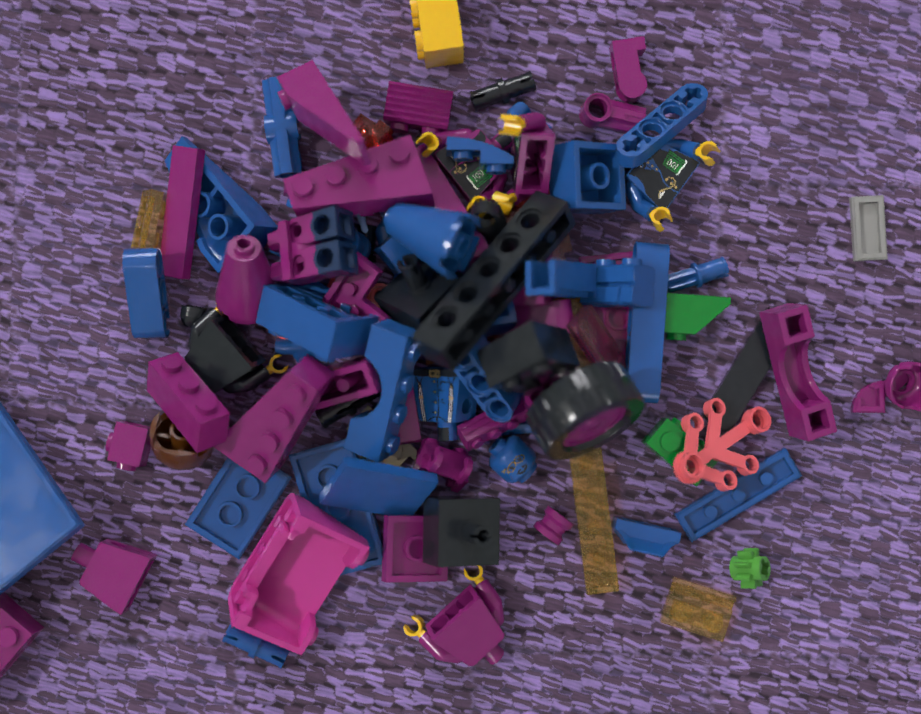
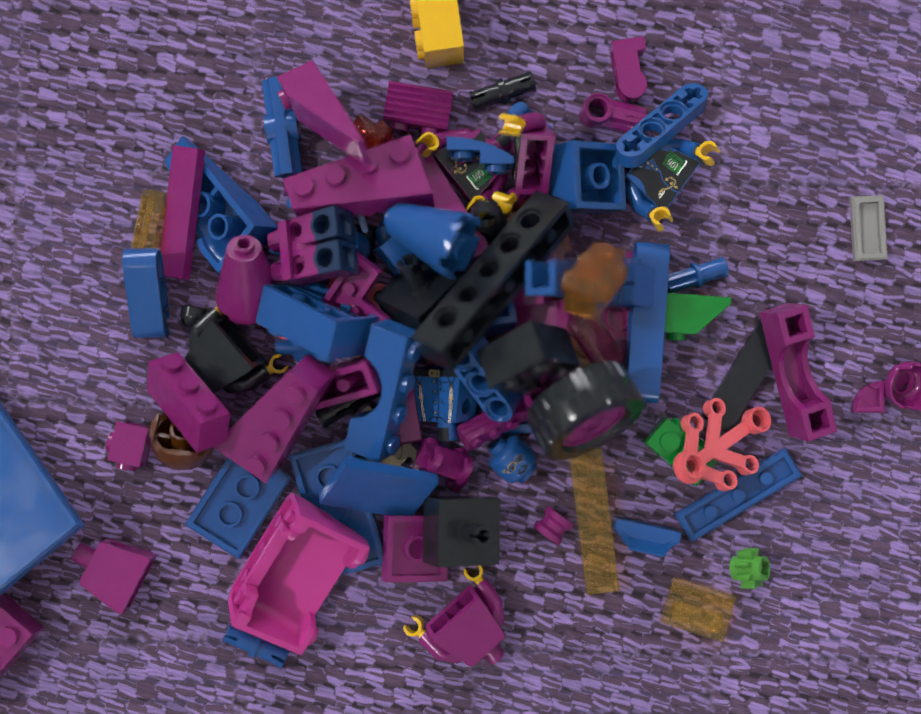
(594, 280): none -> clear orange brick

